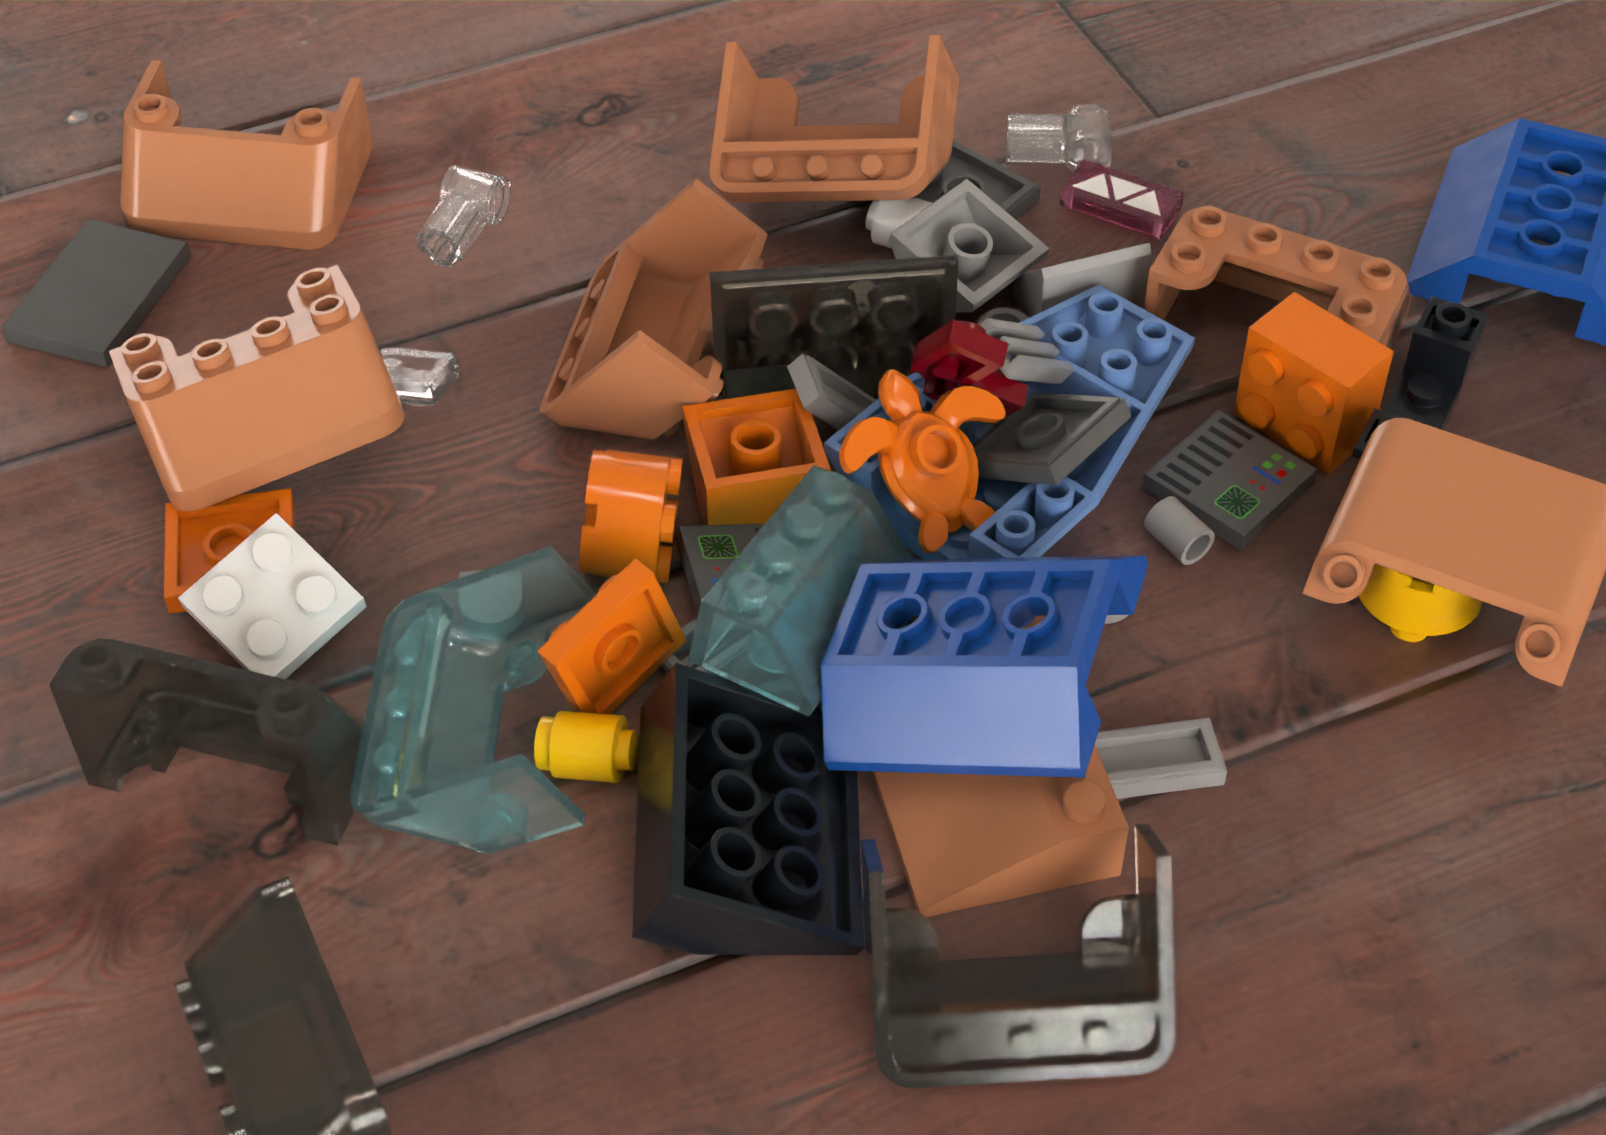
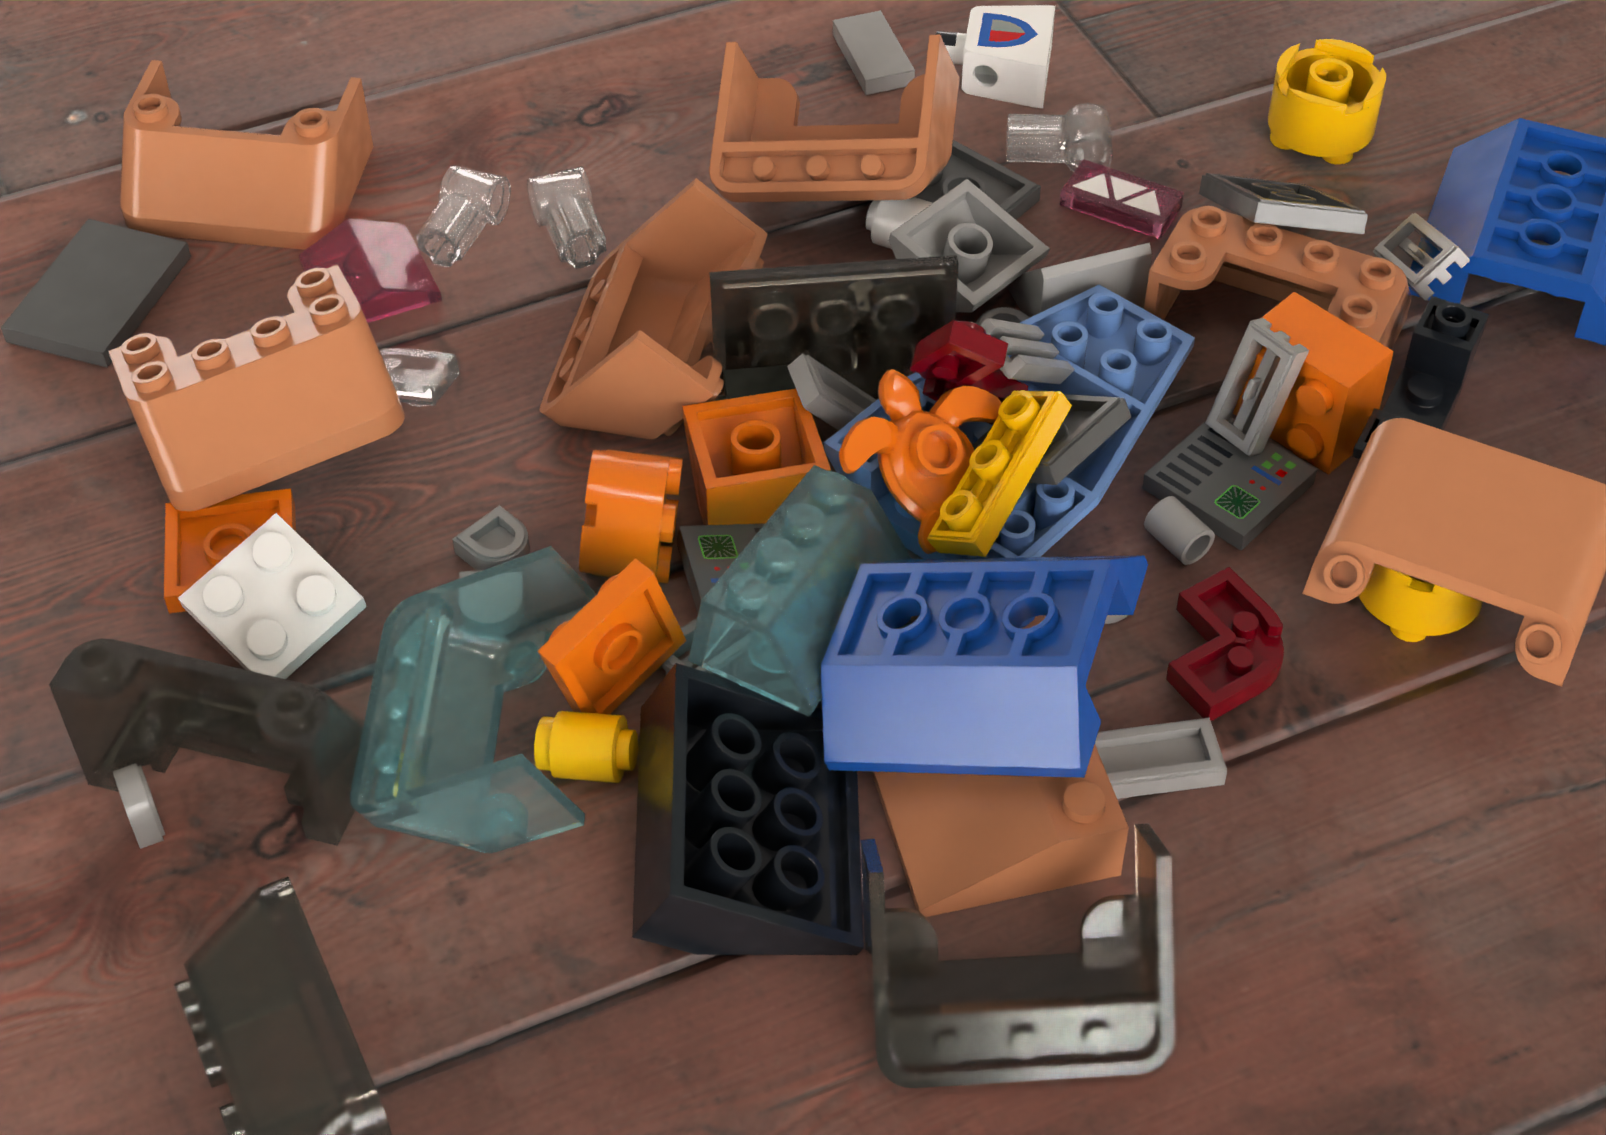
(139, 805): none -> light grey tile
(378, 265): none -> clear pink slope
(492, 540): none -> light grey tile
(566, 208): none -> clear piece
(873, 52): none -> light grey tile
(998, 472): none -> yellow tile
(1005, 52): none -> white torso
(1241, 645): none -> dark red plate
(1264, 393): none -> light grey tile
(1283, 203): none -> dark grey tile
(1325, 100): none -> yellow brick
(1432, 267): none -> light grey tile

